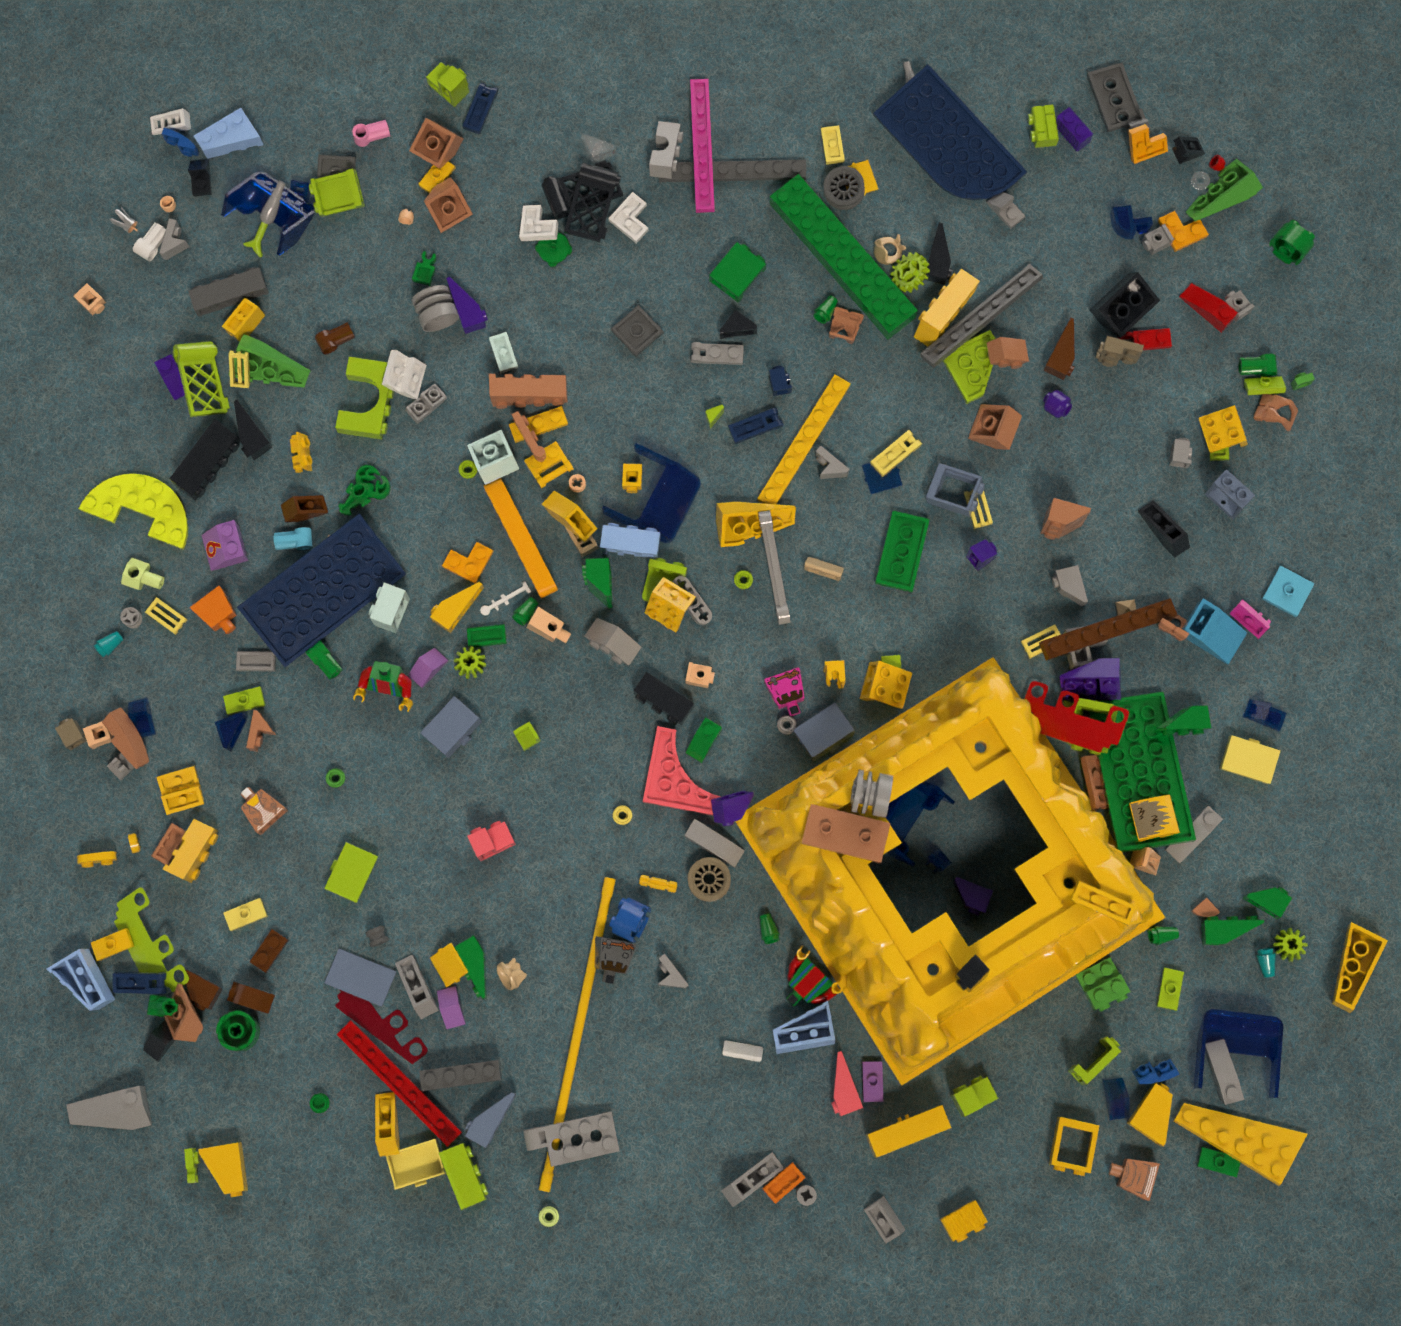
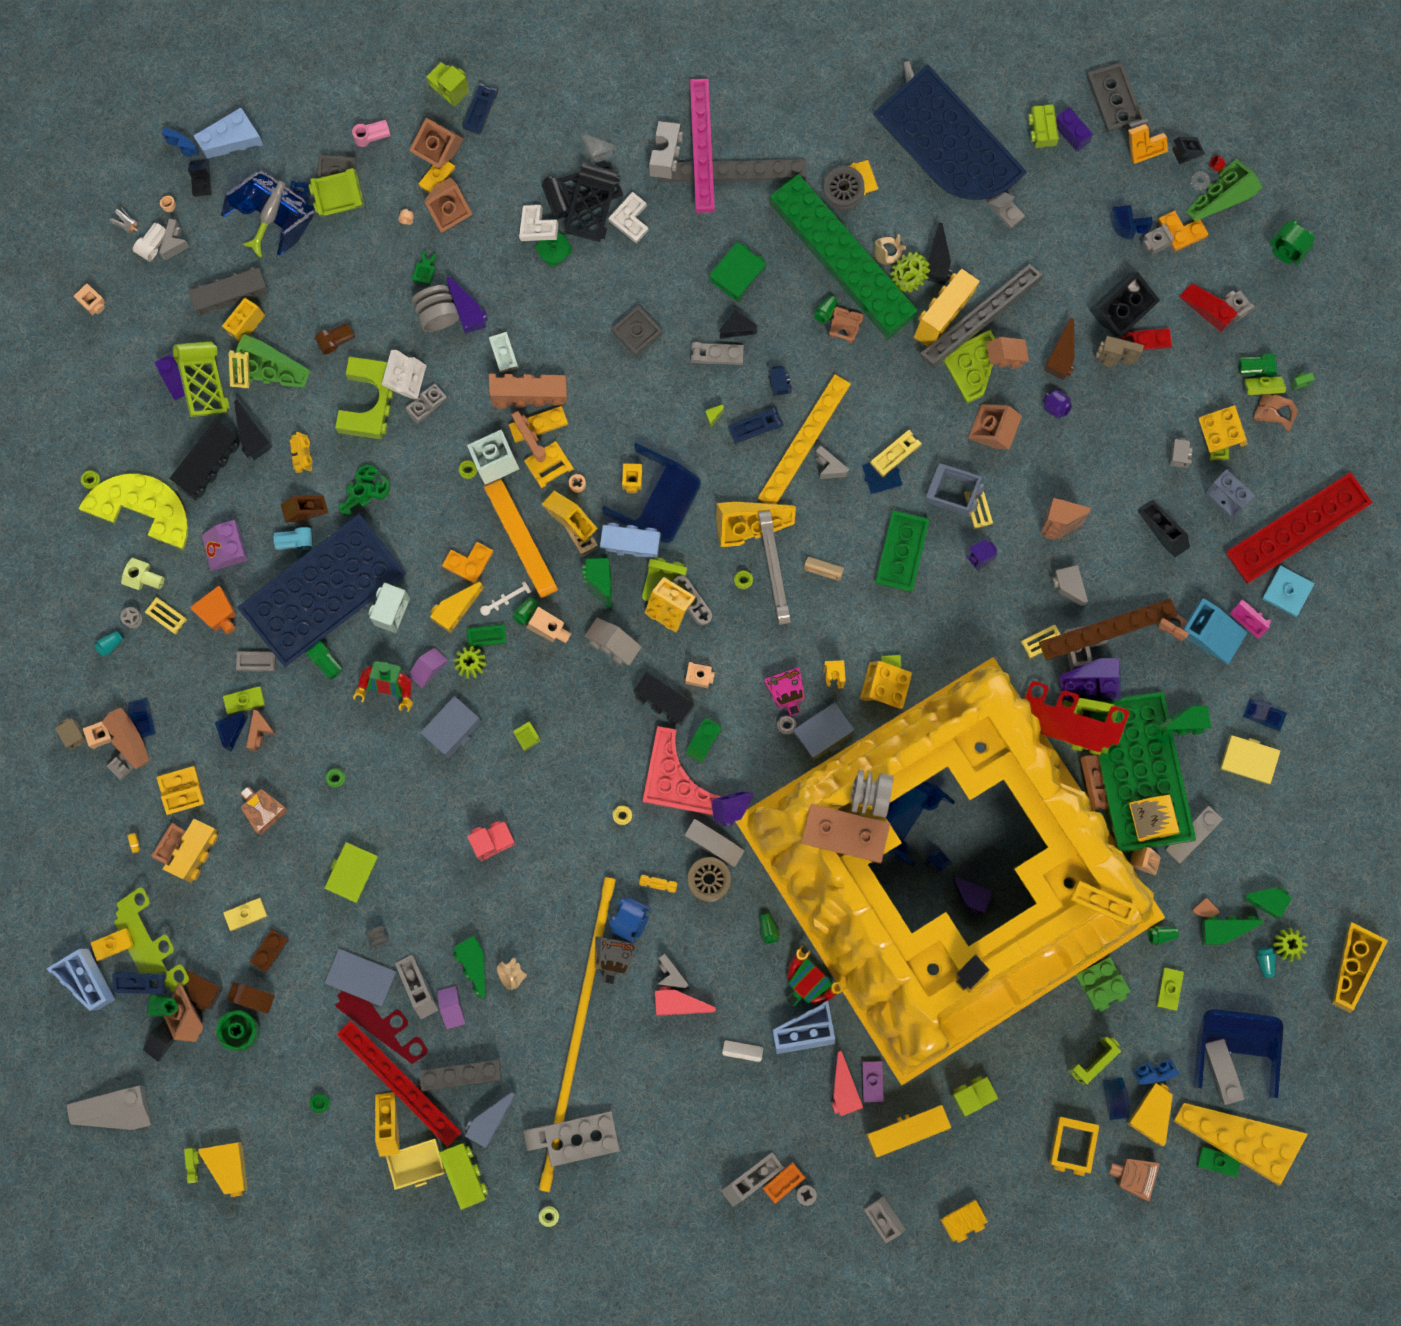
(88, 474): none -> lime plate
(104, 858): yellow plate -> none
(182, 125): white slope -> none
(449, 965): yellow piece -> none
(675, 1003): none -> coral slope
(832, 145): light yellow plate -> none
(1125, 606): tan slope -> none
(1298, 528): none -> red plate

